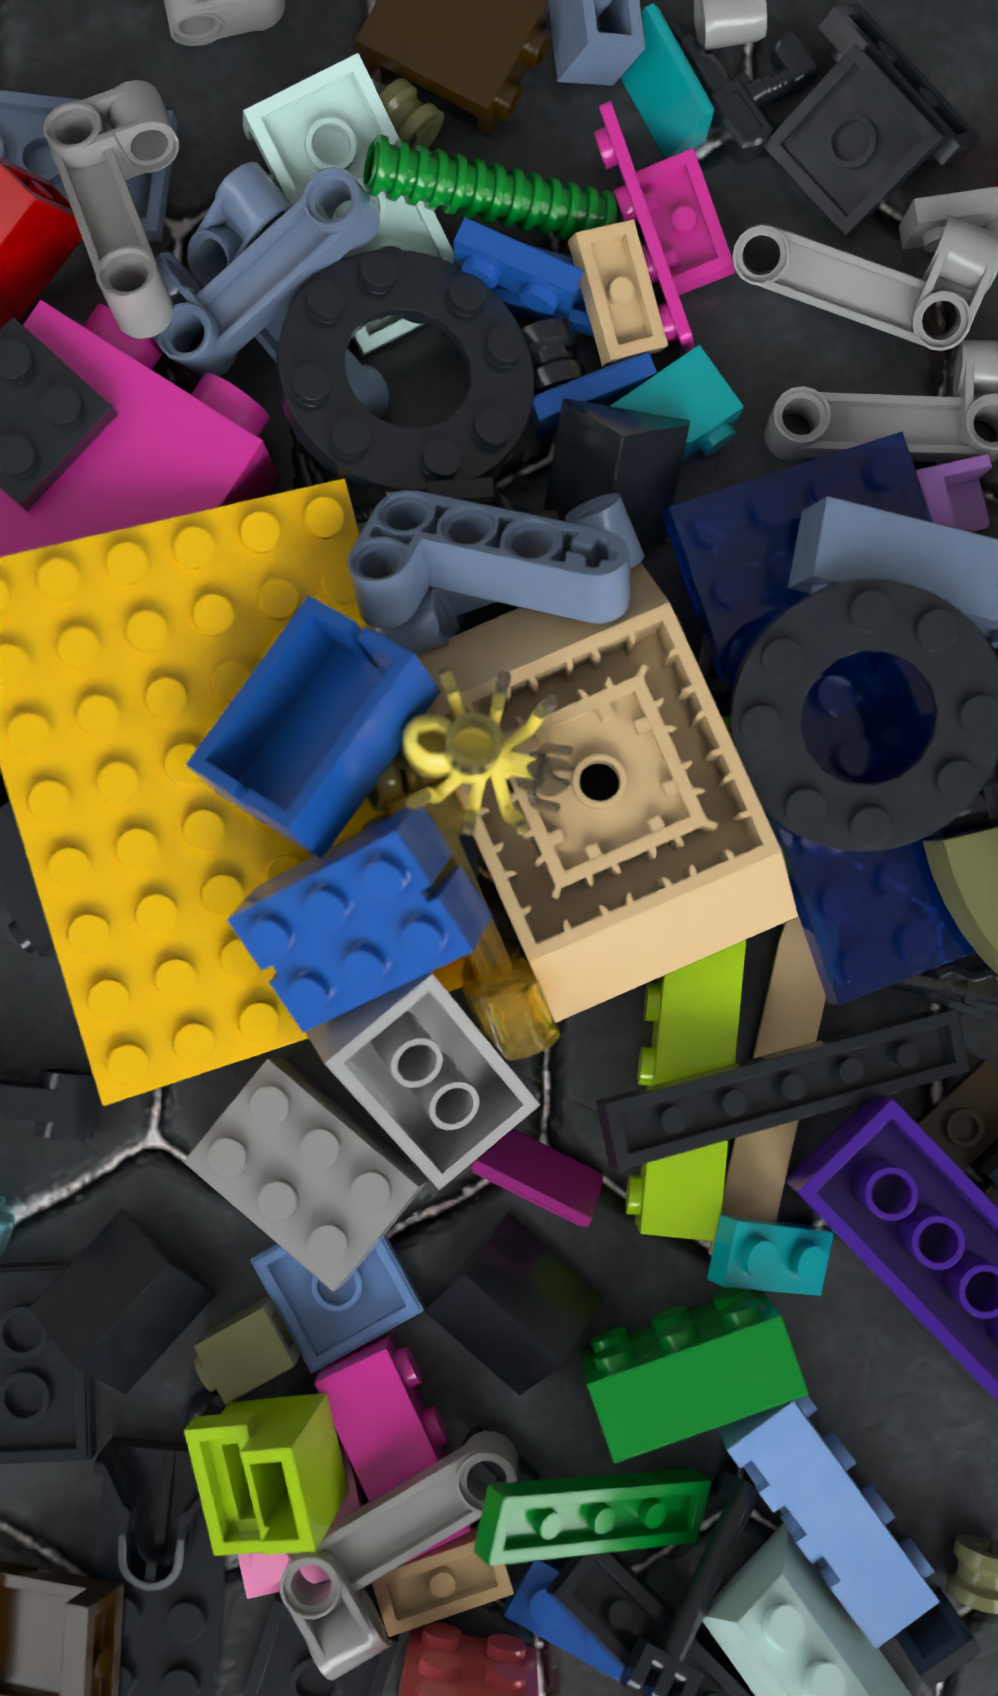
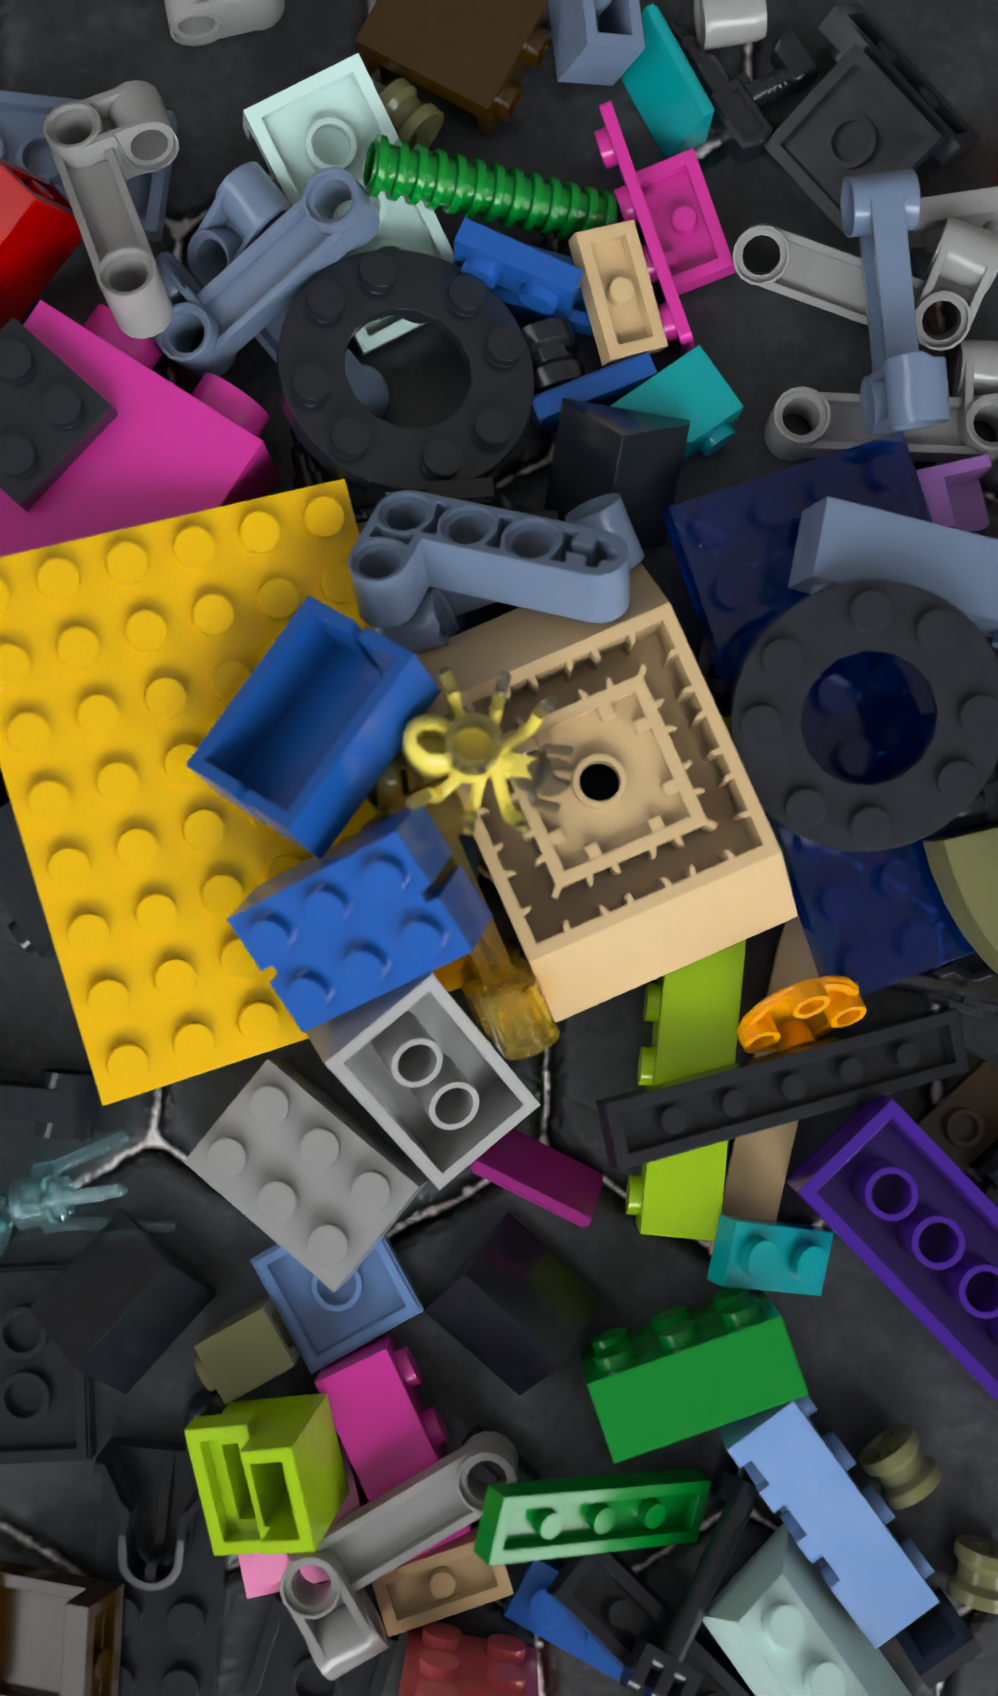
(48, 1199): none -> clear light blue plant
(800, 1014): none -> light orange dish
(900, 1466): none -> olive wheel
(906, 384): none -> sand blue piece

